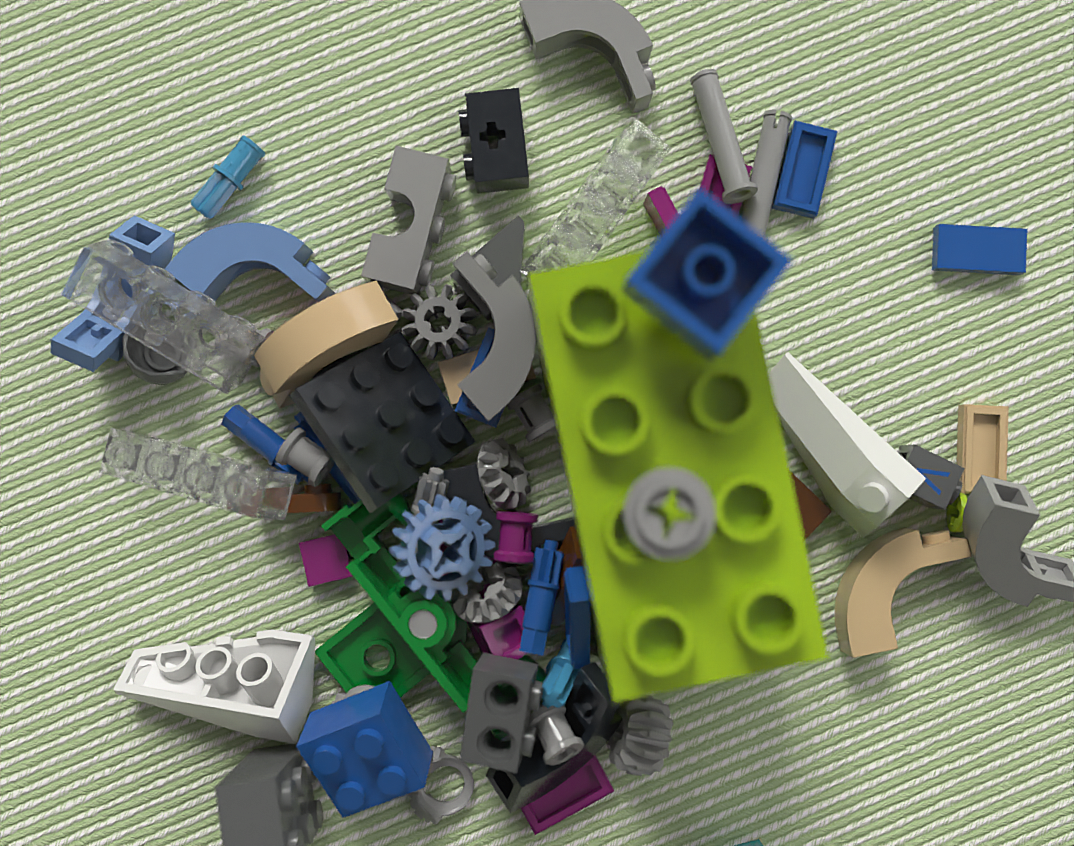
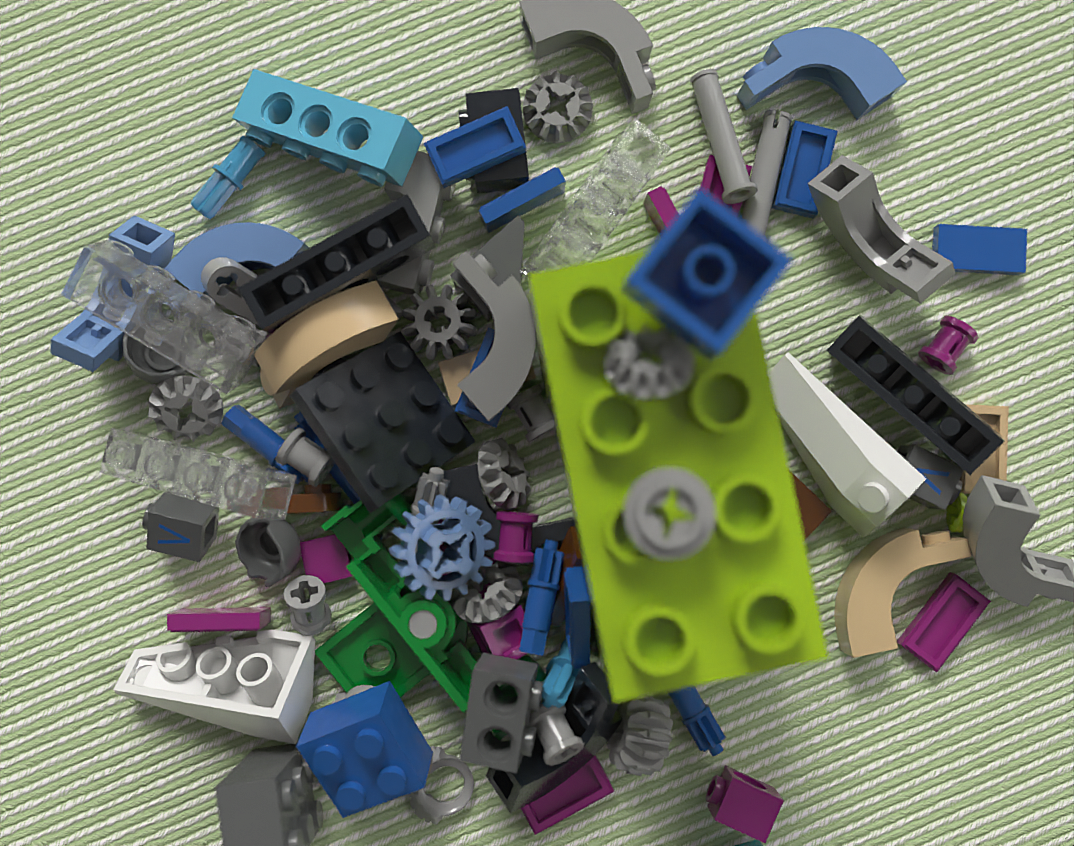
(173, 394): none -> light grey gear
(180, 526): none -> dark grey brick
(218, 619): none -> magenta tile
(224, 294): none -> light grey beam
(268, 549): none -> dark grey hair
(297, 602): none -> light grey bush
(299, 115): none -> medium azure brick
(339, 263): none -> black brick
(475, 147): none -> blue tile
(522, 199): none -> blue tile
(552, 126): none -> light grey gear
(643, 377): none -> light grey gear
(698, 719): none -> blue piece
(743, 803): none -> magenta brick
(833, 56): none -> medium blue arch
(870, 235): none -> light grey arch
(915, 395): none -> black brick
(943, 621): none -> magenta tile
(948, 345): none -> magenta bush

